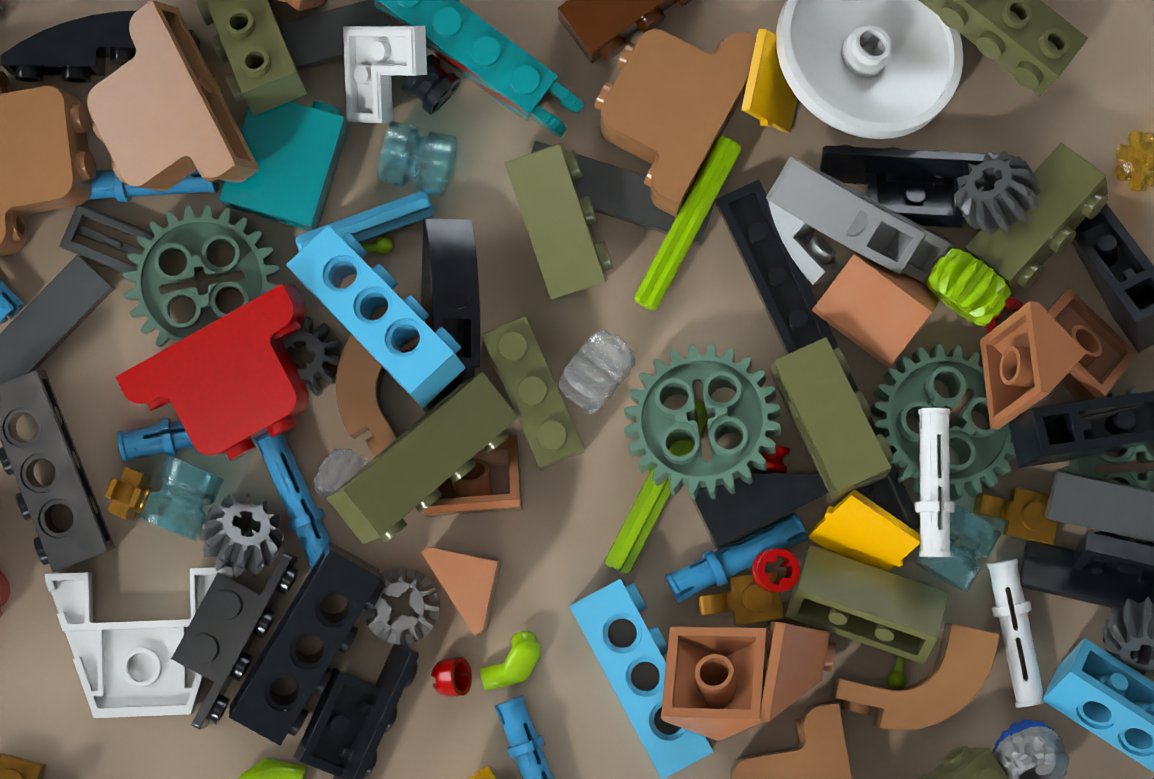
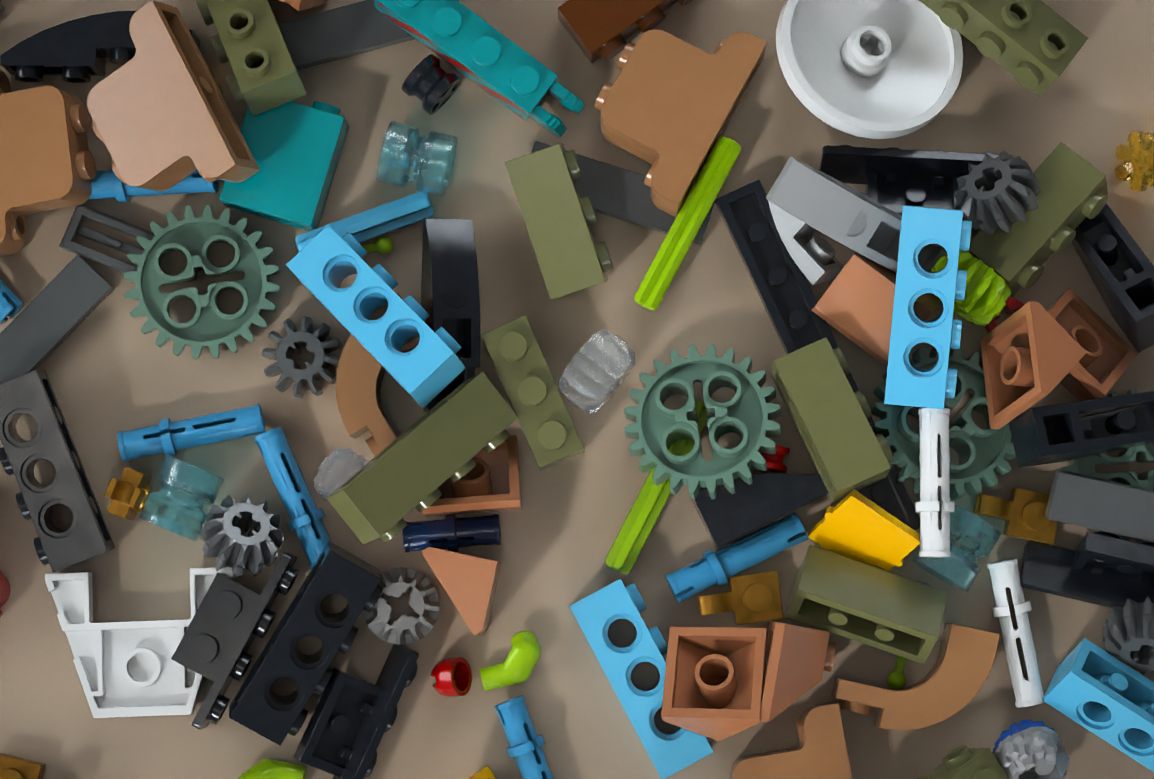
(229, 376): red brick -> none
(371, 59): white tile -> none
(452, 533): none -> dark blue pin
(767, 90): yellow piece -> none
(770, 556): red bush -> none
(905, 382): none -> medium azure brick

